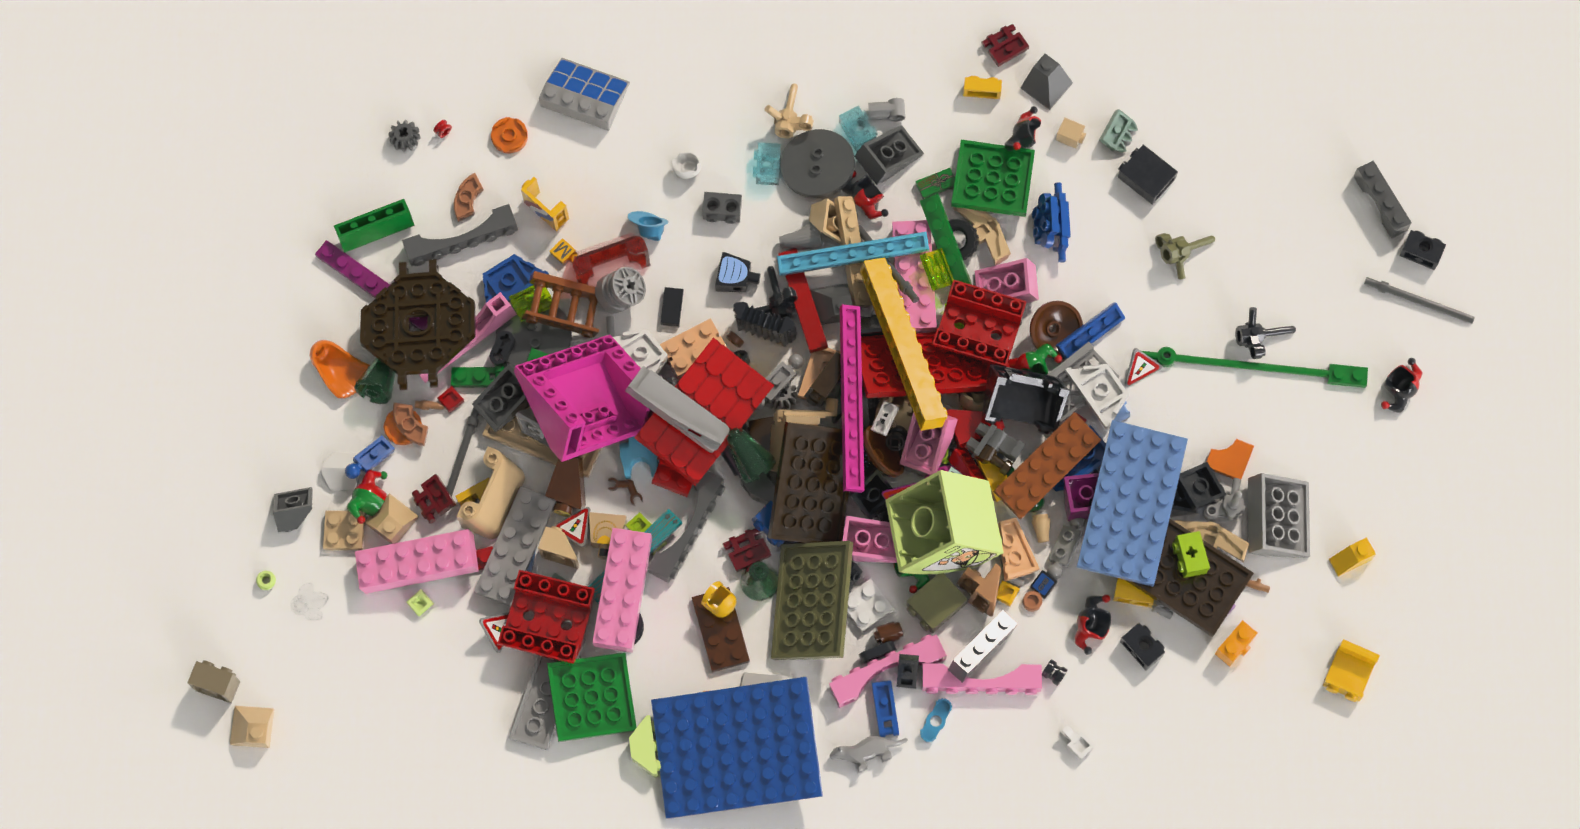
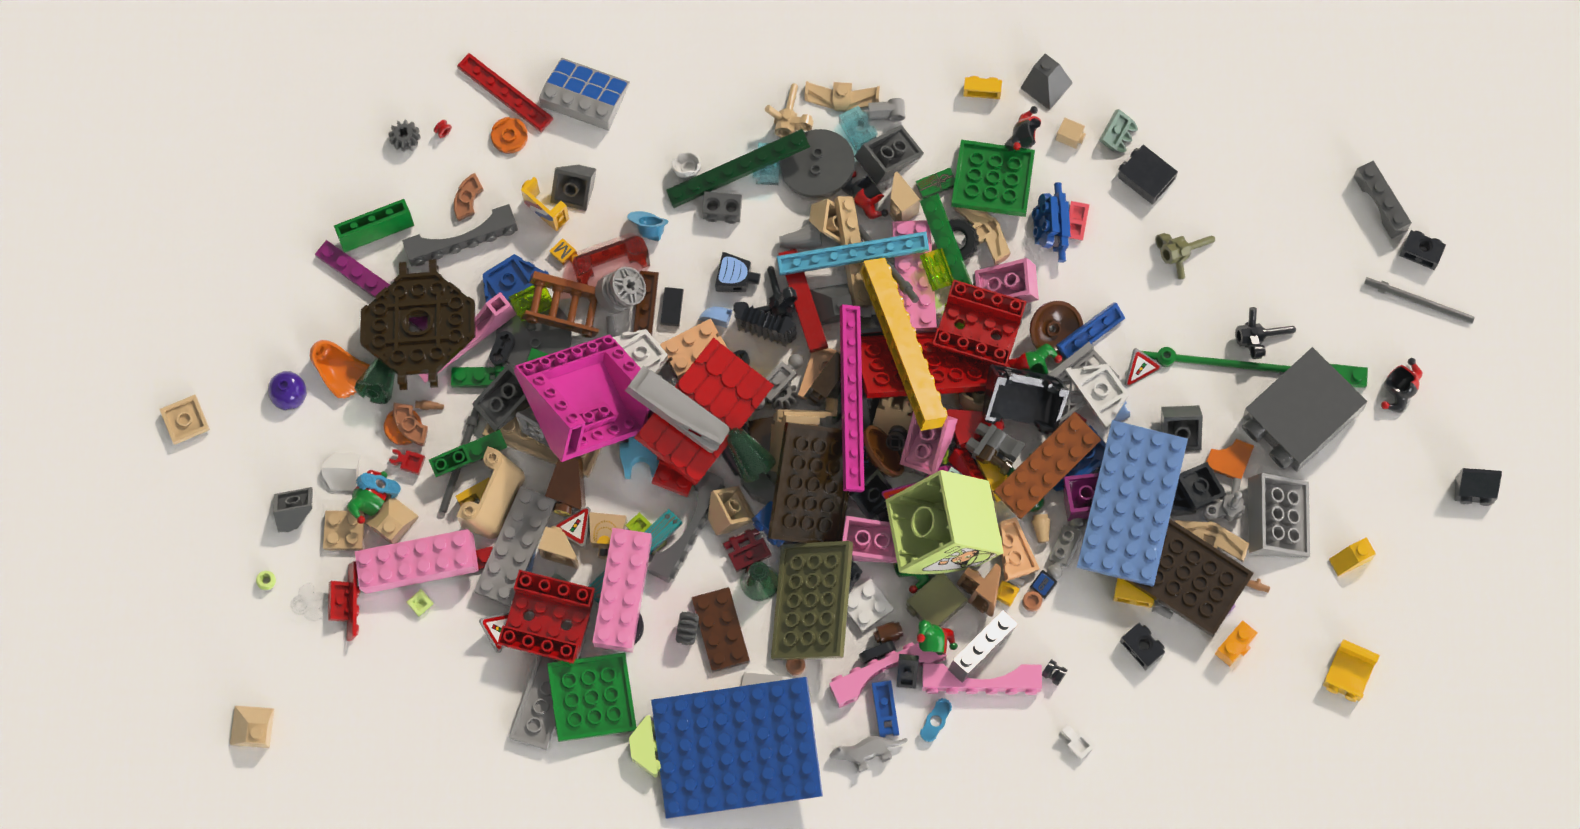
(184, 419): none -> tan plate
(214, 681): dark tan brick -> none
(287, 390): none -> dark purple cylinder
(343, 601): none -> red bracket
(368, 480): none -> dark azure piece
(369, 457): blue plate -> none
(410, 462): none -> red plate
(438, 496): dark red plate -> none
(450, 399): red tile -> none
(466, 454): none -> green slope
(505, 92): none -> red tile
(573, 186): none -> dark grey slope
(626, 484): reddish brown arm -> none
(646, 308): none -> reddish brown tile
(687, 628): none -> dark grey gear
(719, 315): none -> light blue brick
(721, 601): yellow helmet -> none
(728, 510): none -> tan slope
(734, 339): reddish brown tile -> none
(738, 168): none -> dark green plate
(795, 667): none -> nougat tile
(841, 97): none -> tan plate
(885, 418): white piece -> none
(904, 201): none -> tan slope
(934, 638): none -> green piece
(1007, 49): dark red plate -> none
(1078, 216): none -> coral slope
(1092, 622): black piece -> none
(1183, 422): none -> dark grey slope
(1194, 546): lime brick -> none
(1303, 411): none -> dark grey brick
(1477, 486): none -> black slope

